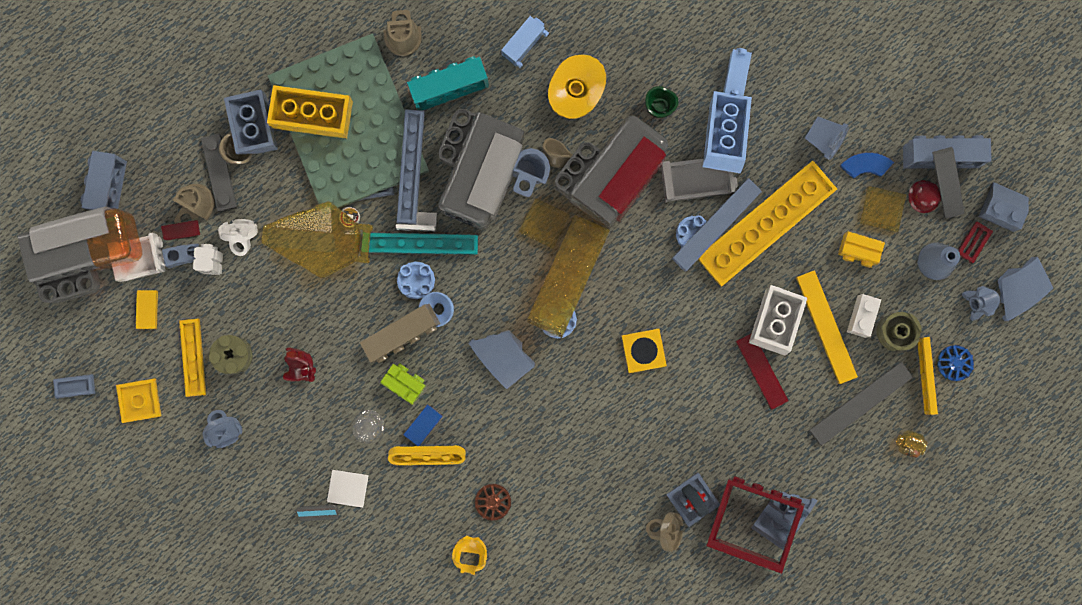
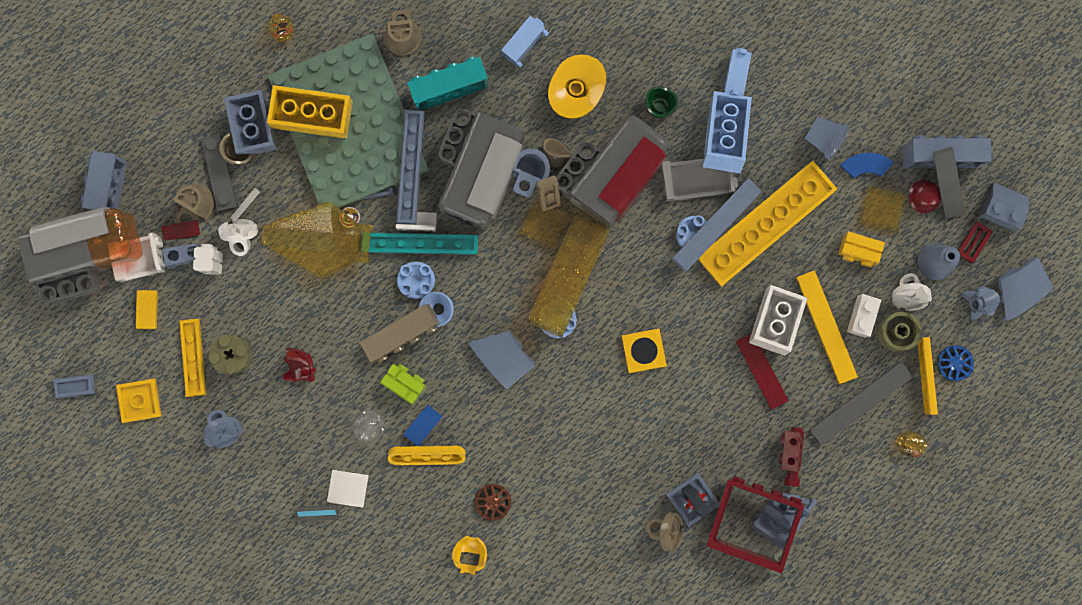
(245, 204): none -> white sticker
(281, 28): none -> clear yellow head
(548, 193): none -> dark tan plate
(790, 451): none -> dark red brick
(912, 295): none -> white tile

